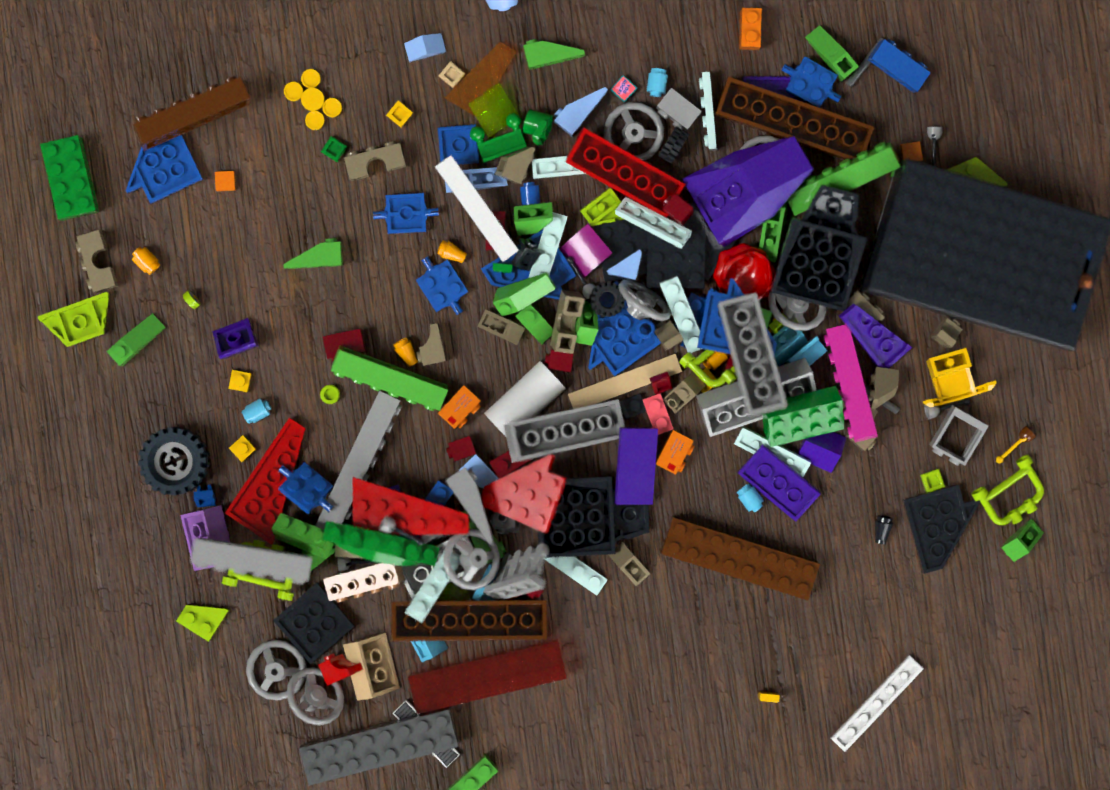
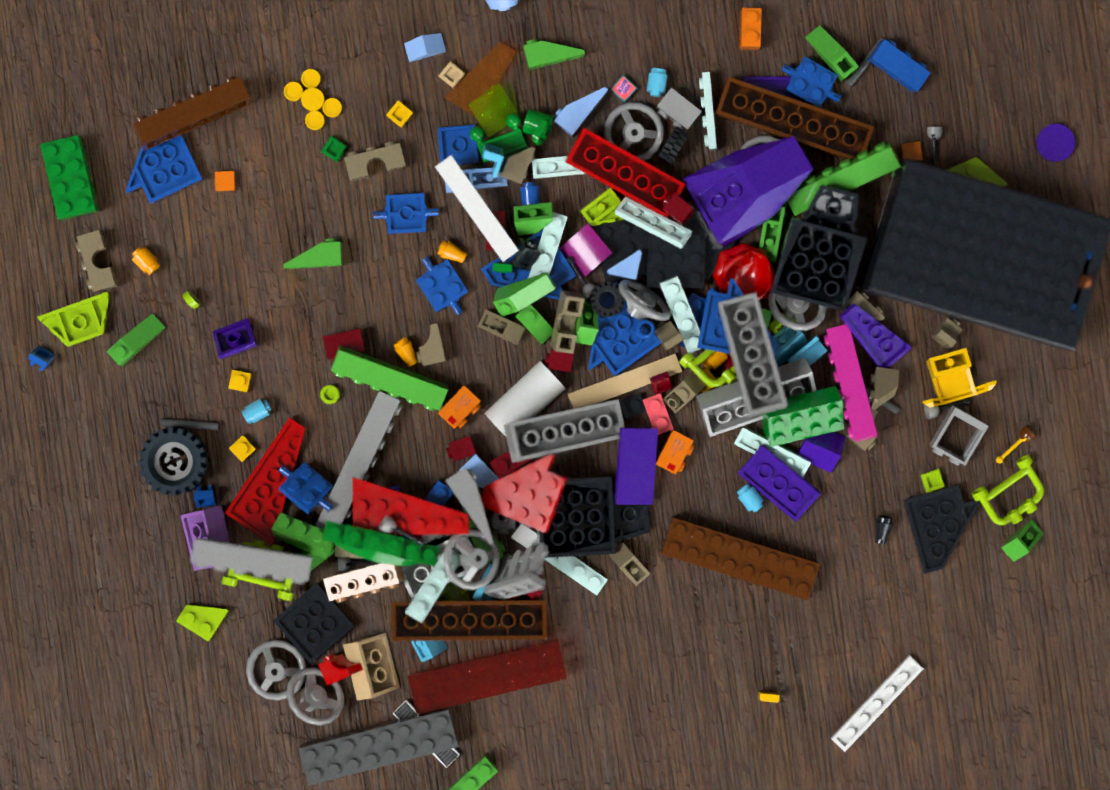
(41, 357): none -> blue tile
(189, 424): none -> dark grey bar
(494, 154): none -> medium azure panel
(525, 536): none -> white sticker
(1055, 142): none -> dark purple tile

